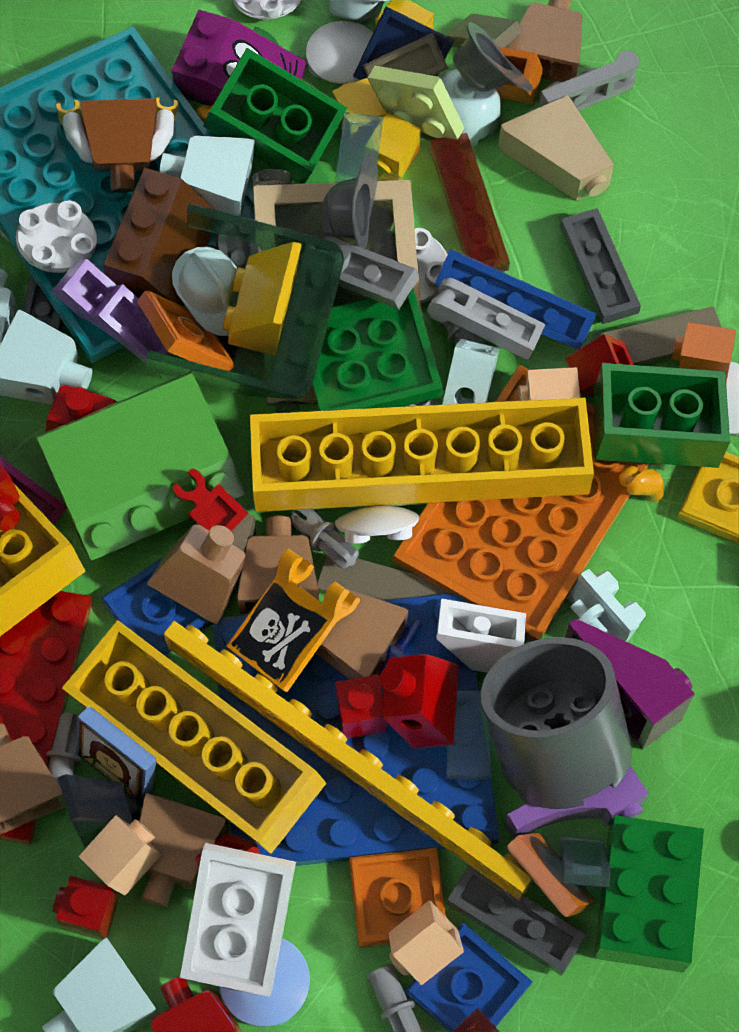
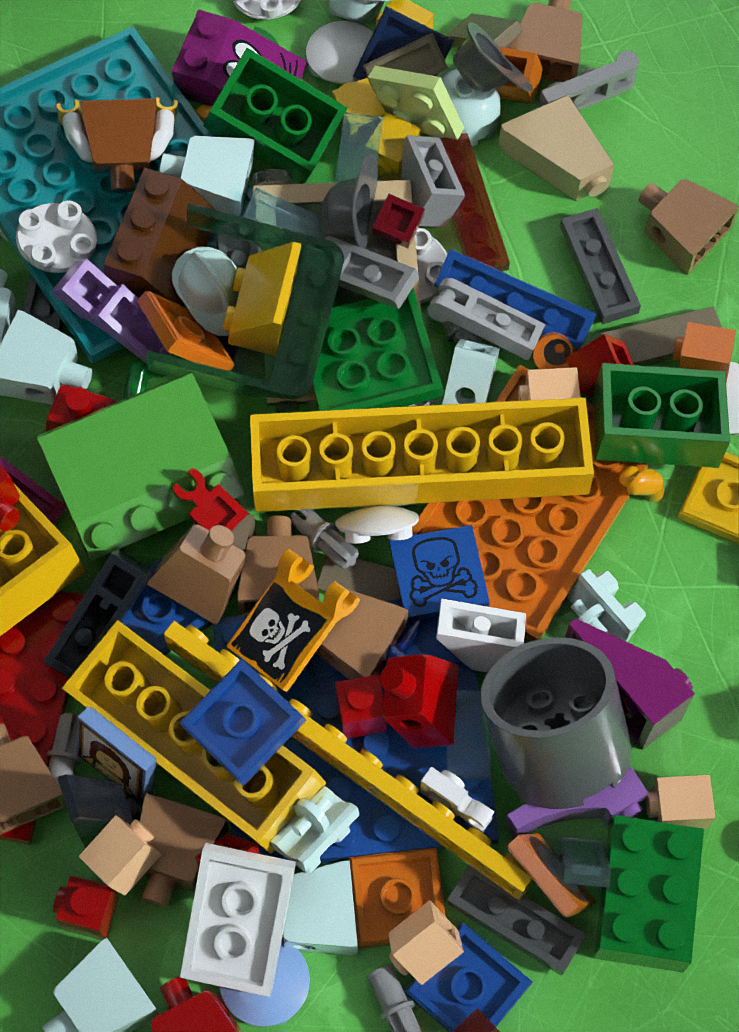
(104, 603): none -> black slope
(137, 378): none -> green arm
(242, 722): none -> blue tile
(281, 213): none -> clear light blue tile
(315, 828): none -> light aqua hips
(322, 911): none -> light aqua torso
(398, 221): none -> dark red plate
(432, 179): none -> light grey slope
(438, 568): none -> blue tile
(449, 791): none -> white plate
(552, 350): none -> tile
(682, 801): none -> light nougat brick
(686, 221): none -> medium nougat torso

